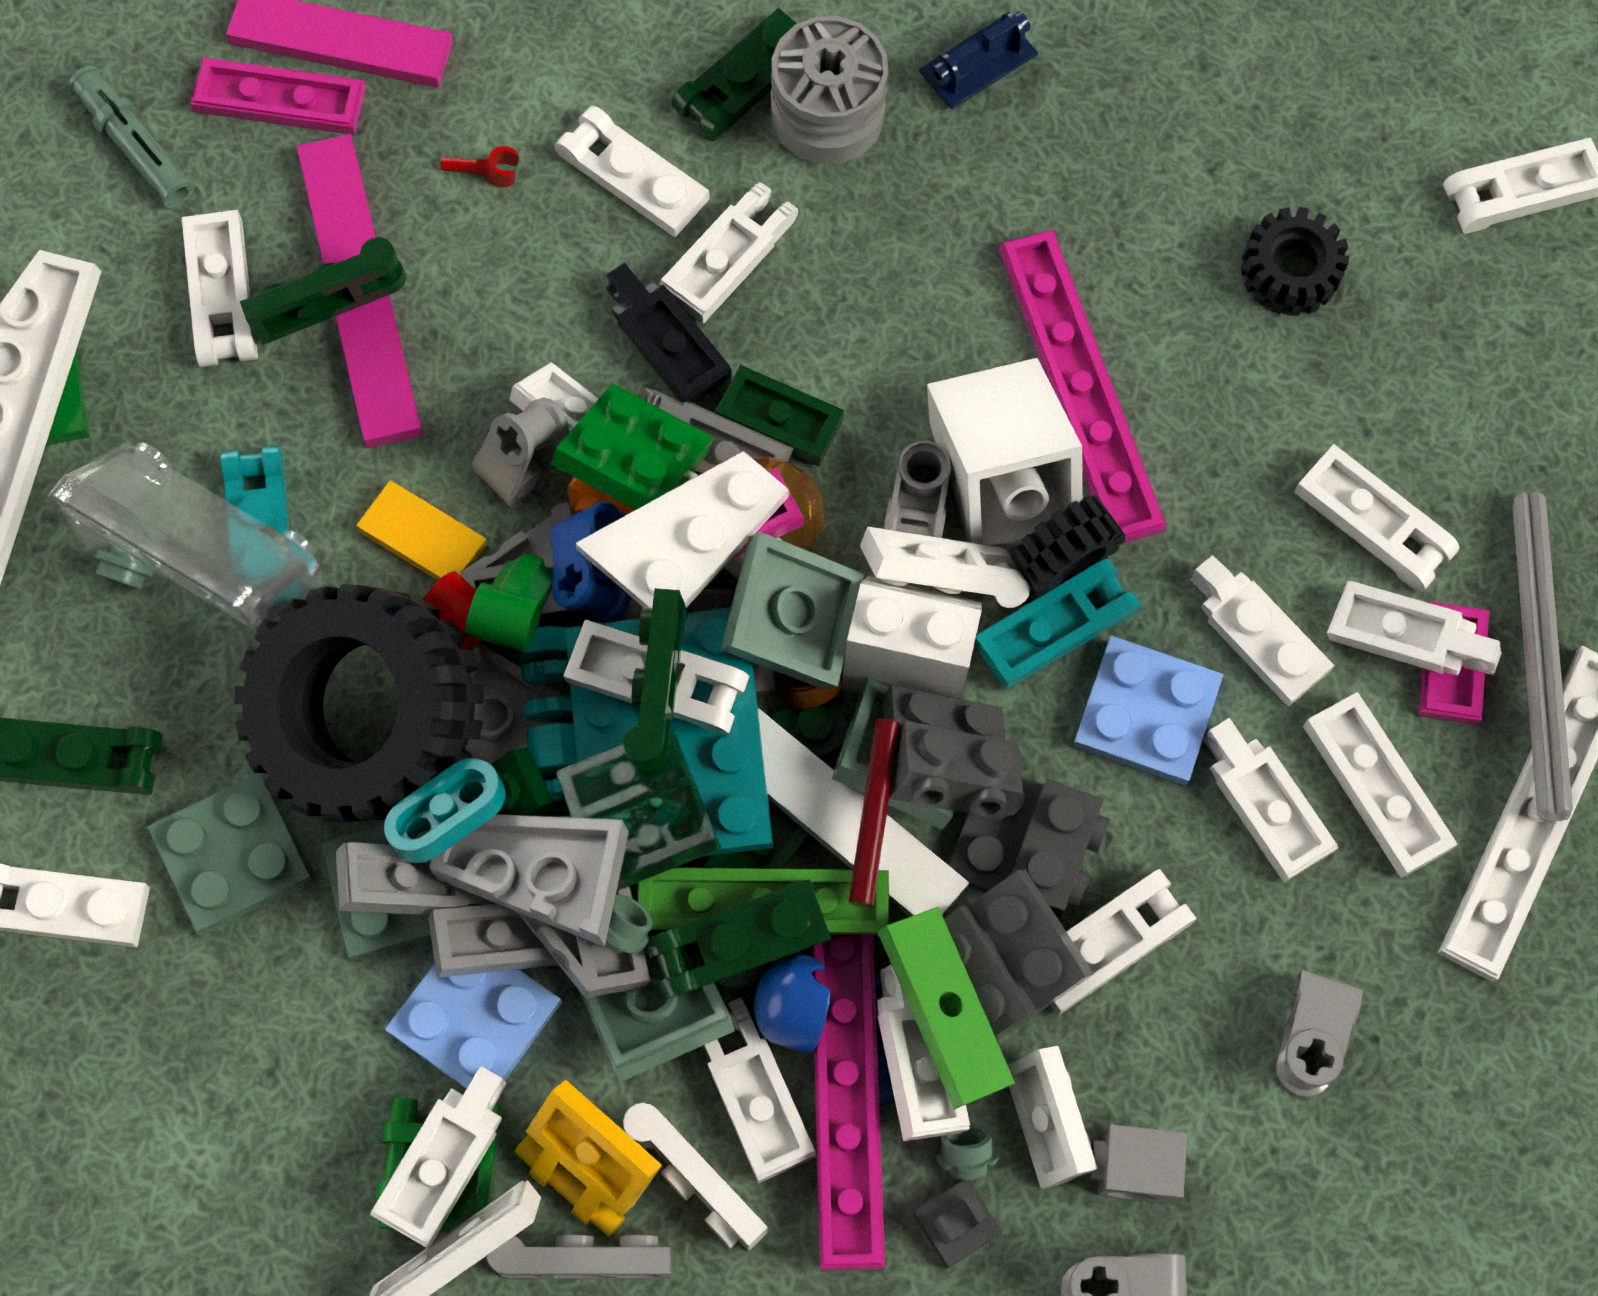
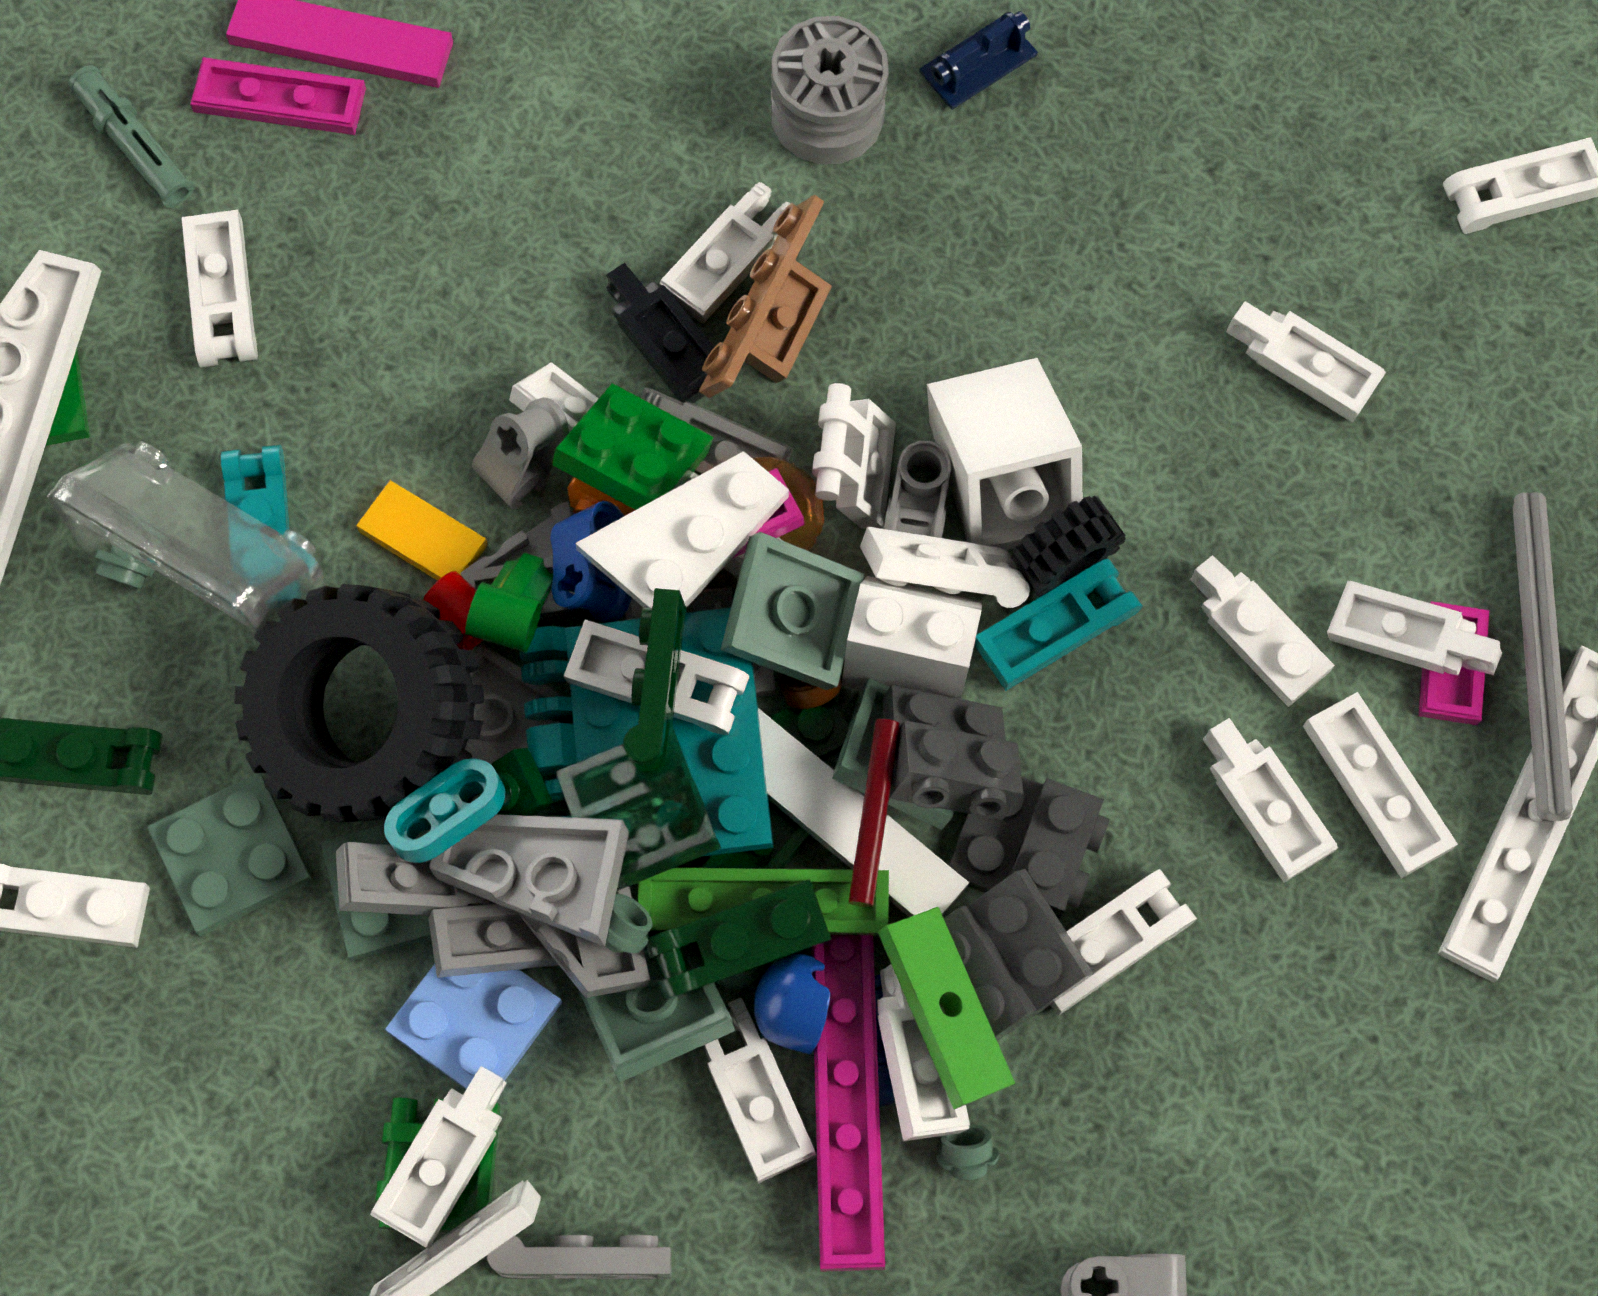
(325, 292): dark green plate -> none
(370, 331): dark pink tile -> none
(486, 167): red hand -> none
(586, 1159): yellow plate -> none
(633, 172): white plate -> none
(693, 1175): white plate -> none
(736, 78): dark green plate -> none
(778, 310): none -> medium nougat bracket
(781, 413): dark green plate -> none
(854, 457): none -> white plate
(957, 1223): dark grey tile -> none
(1050, 1118): white plate -> none
(1081, 382): dark pink tile -> none
(1140, 1164): light grey brick -> none
(1148, 710): light blue plate -> none
(1302, 234): black tyre -> none
(1307, 359): none -> white hinge
(1320, 1026): light grey piece -> none
(1377, 517): white plate -> none

